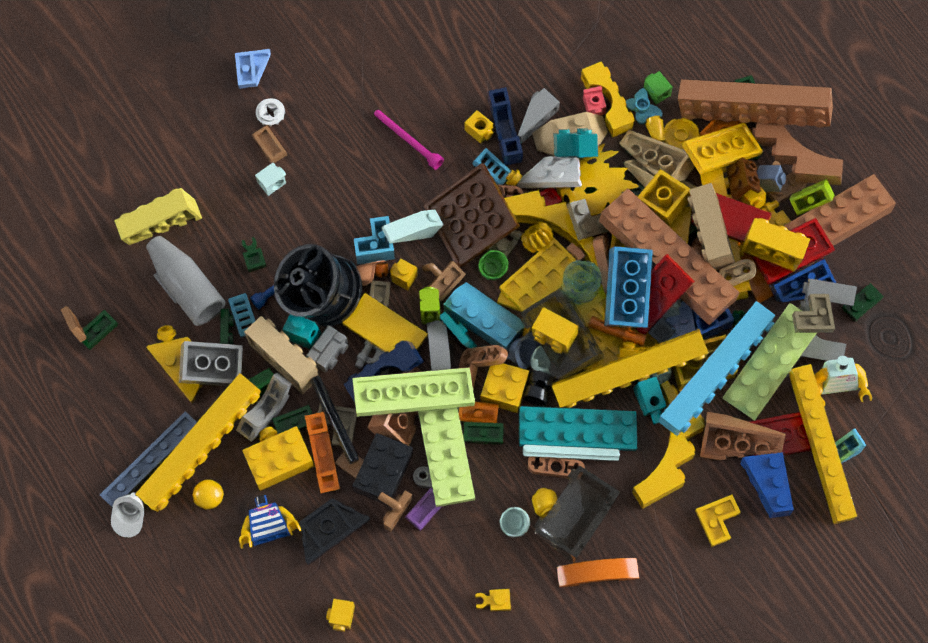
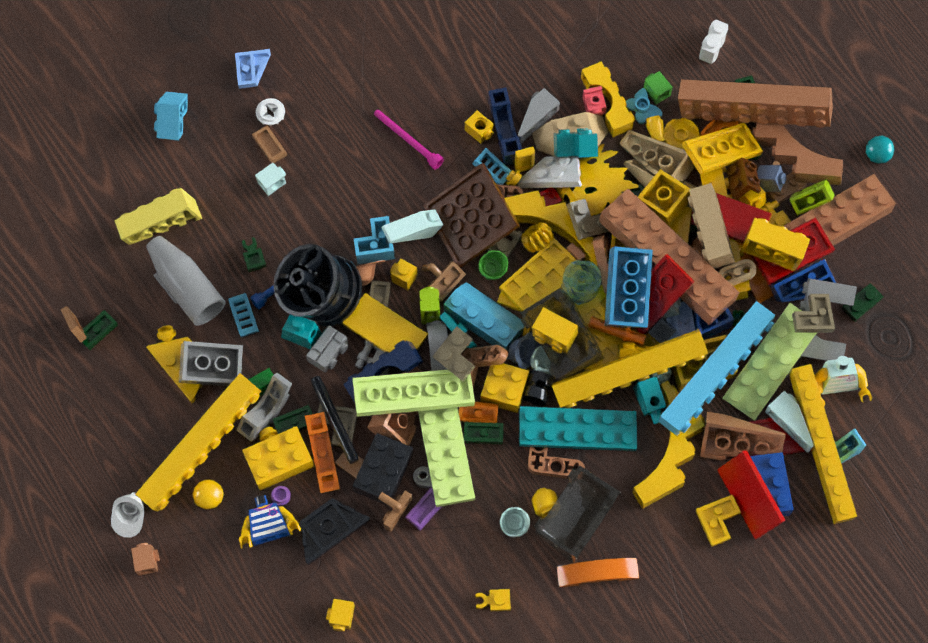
(145, 559): none -> nougat brick
(149, 460): sand blue plate -> none
(170, 115): none -> medium azure brick
(227, 322): dark green plate -> none
(280, 495): none -> medium lavender plate
(281, 354): tan brick -> none
(381, 268): orange hinge -> none
(450, 354): none -> dark tan plate
(524, 159): none -> yellow tile
(571, 452): light aqua axle -> none
(713, 41): none -> white brick
(751, 494): none -> red tile
(788, 416): none -> light aqua slope
(880, 149): none -> teal hair

